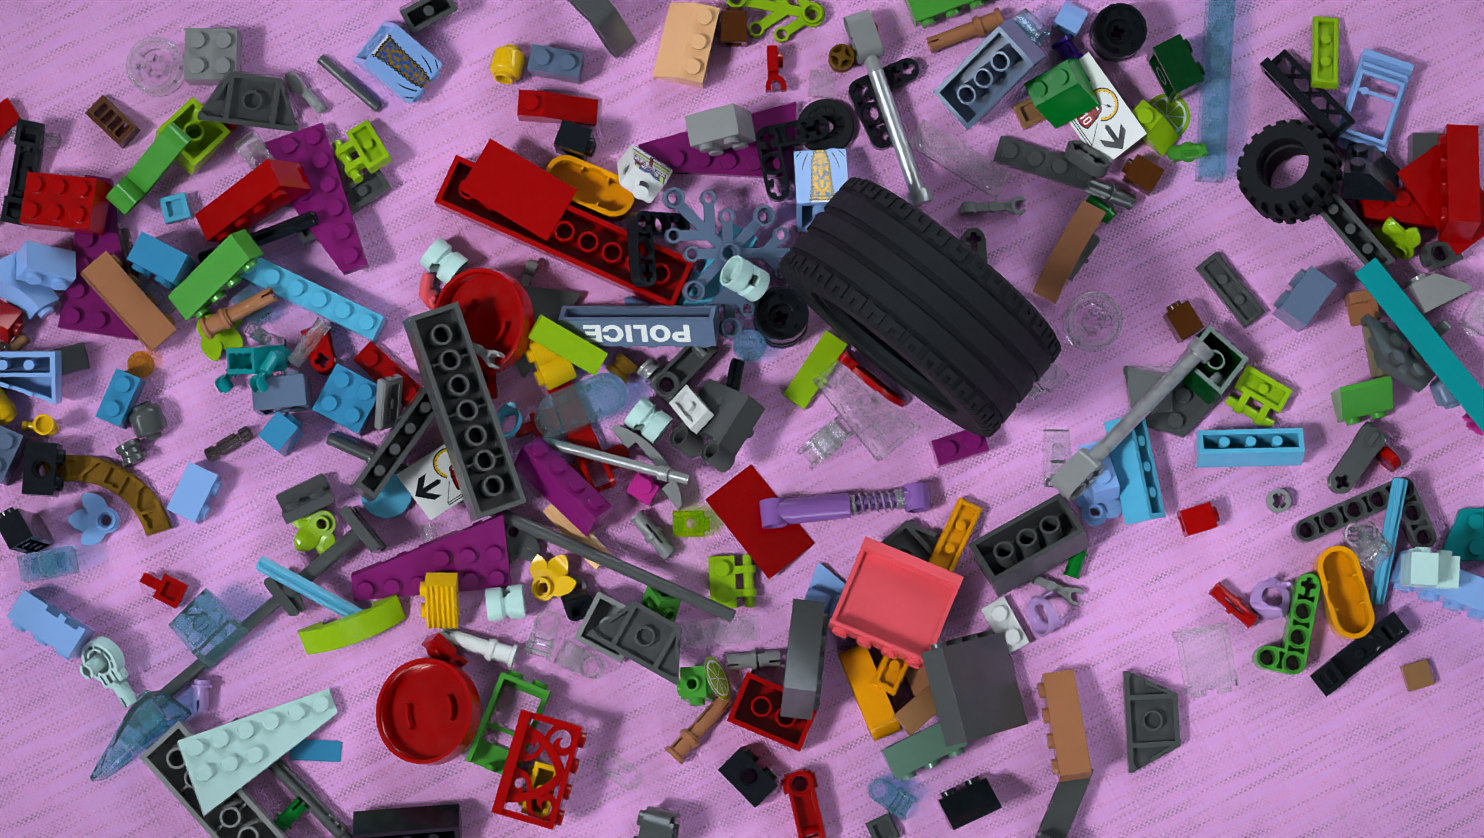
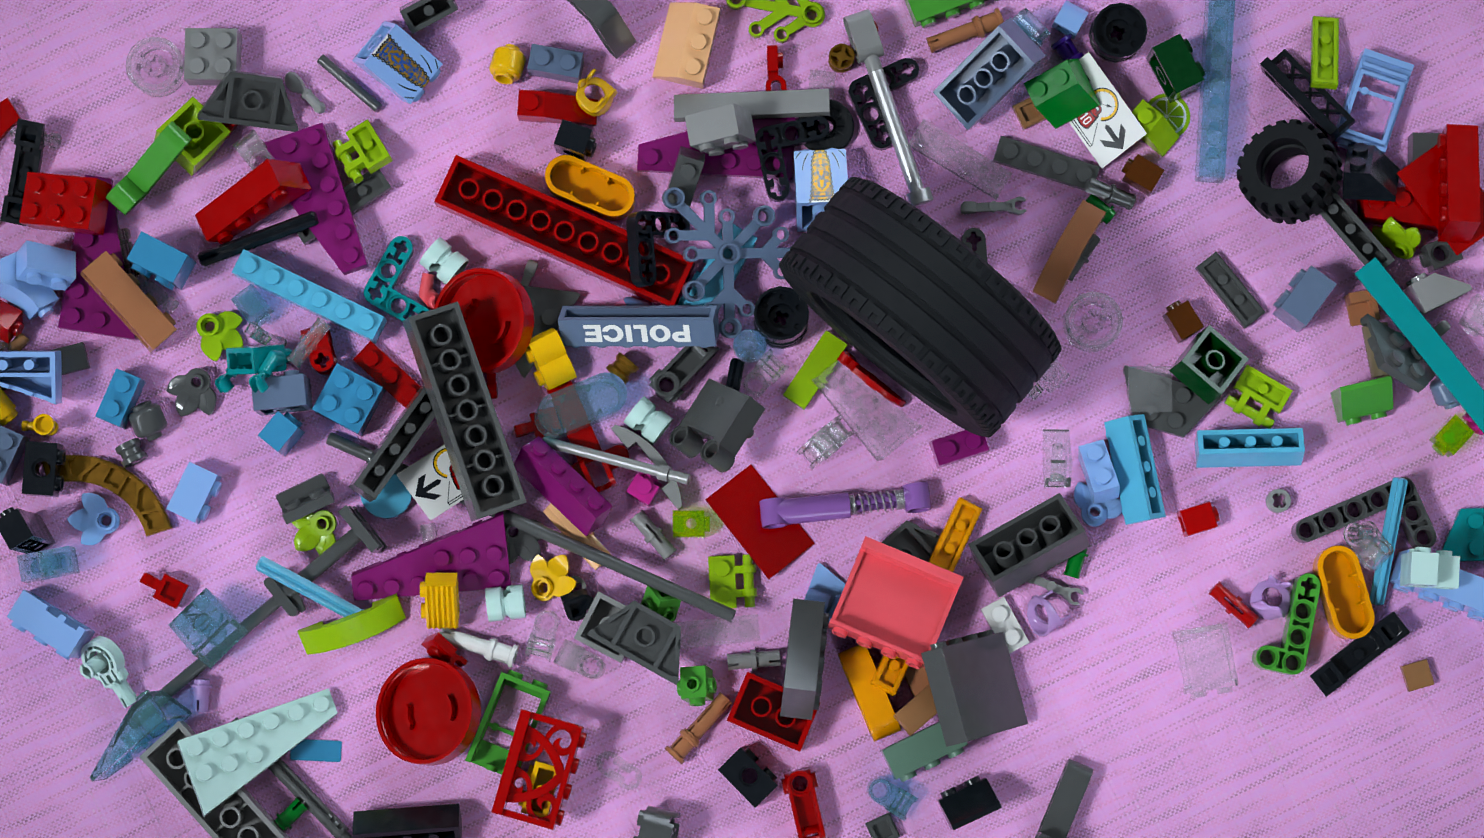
(127, 135): reddish brown slope -> none
(140, 364): clear yellow tile -> none
(175, 208): medium azure plate -> none
(191, 396): none -> dark grey plate
(215, 275): bright green brick -> none
(227, 317): nougat pin -> none
(228, 444): clear smoke axle -> none
(384, 403): light grey tile -> none
(389, 294): none -> teal beam
(488, 355): light grey piece -> none
(507, 410): medium azure piece -> none
(518, 189): red sticker -> none
(567, 345): lime tile -> none
(590, 107): none -> yellow piece
(642, 173): white torso -> none
(648, 369): light grey bush -> none
(686, 173): none -> dark grey brick
(691, 409): white plate -> none
(717, 678): lime sticker -> none
(733, 27): reddish brown brick -> none
(744, 278): light aqua wheel -> none
(760, 103): none -> light grey tile
(766, 373): none -> clear piece
(1065, 725): nougat brick -> none
(1086, 158): dark grey beam -> none
(1087, 465): piece -> none
(1149, 720): dark grey wing -> none
(1187, 152): bright green axle -> none
(1357, 457): dark grey piece -> none
(1388, 459): red tile -> none
(1451, 436): none -> clear neon green brick

